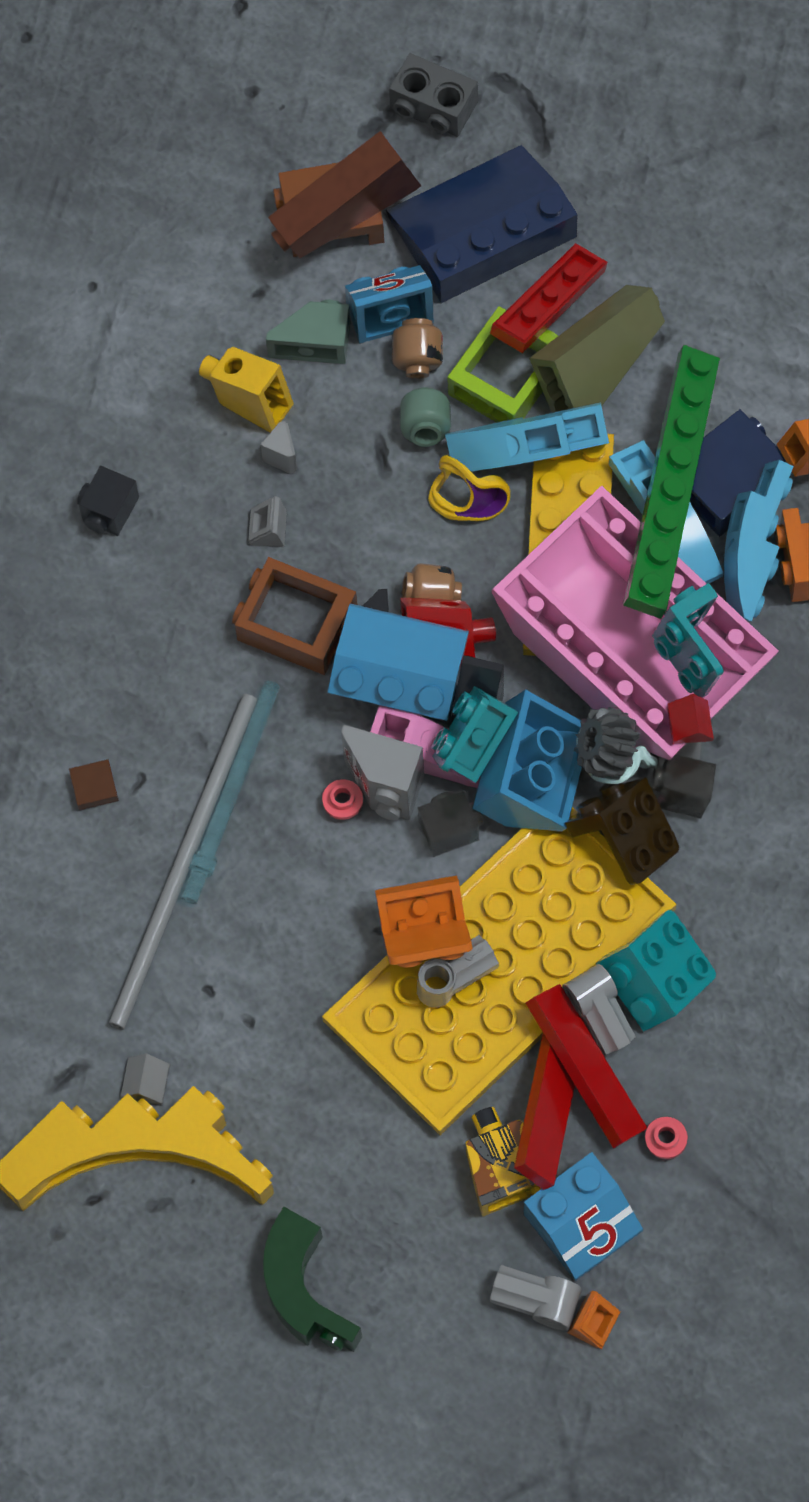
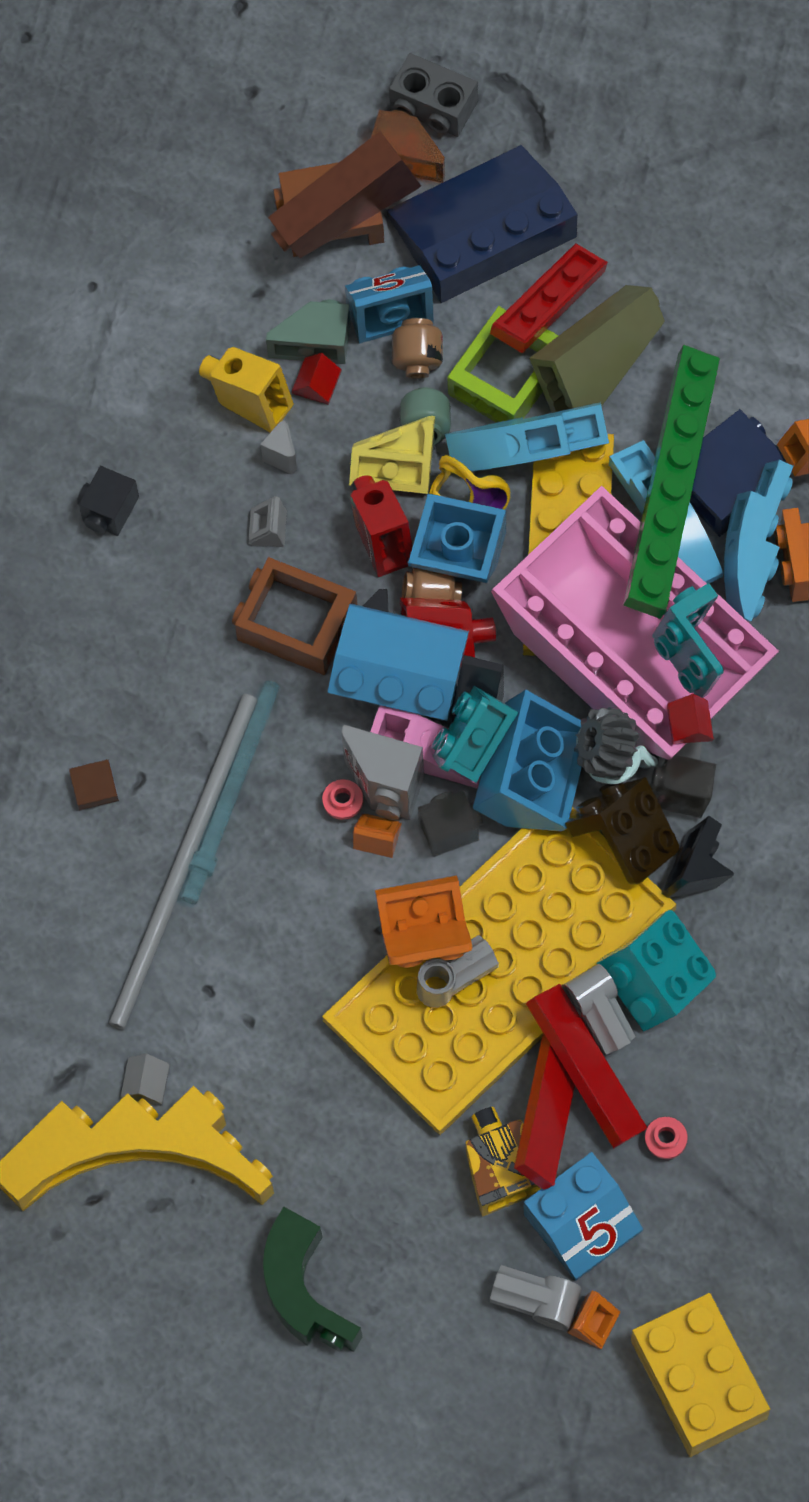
(317, 378): none -> red slope
(376, 514): none -> red torso
(376, 835): none -> orange slope
(397, 456): none -> light yellow wing
(412, 144): none -> clear orange slope
(459, 538): none -> dark azure slope
(694, 866): none -> black slope
(700, 1374): none -> yellow brick

